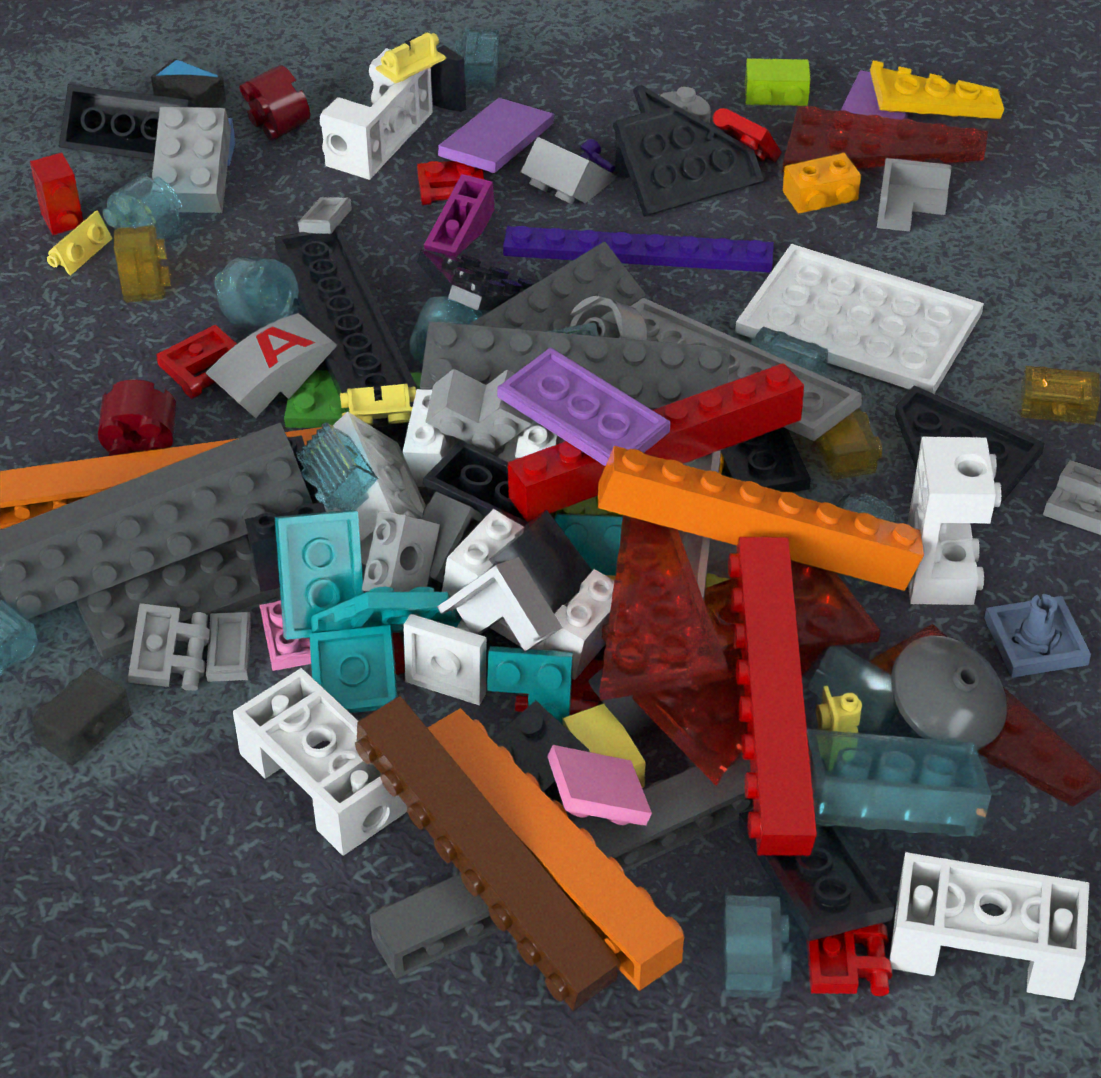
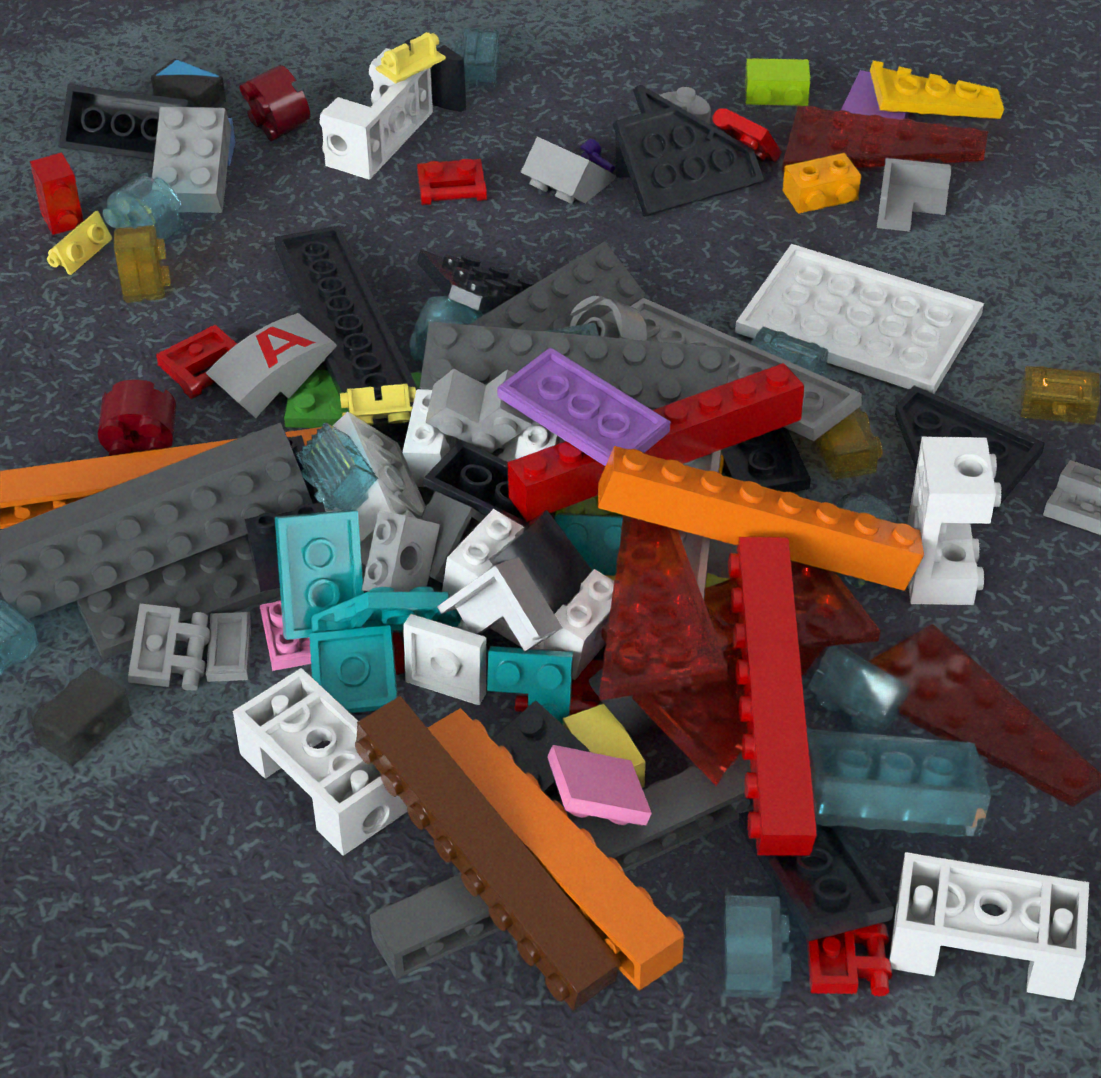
(256, 291): clear light blue brick -> none
(325, 215): light grey tile -> none
(462, 216): magenta slope -> none
(495, 135): medium lavender tile -> none
(641, 248): dark purple plate -> none
(838, 712): light yellow hinge -> none
(948, 691): dark grey dish -> none
(1034, 628): sand blue plate -> none

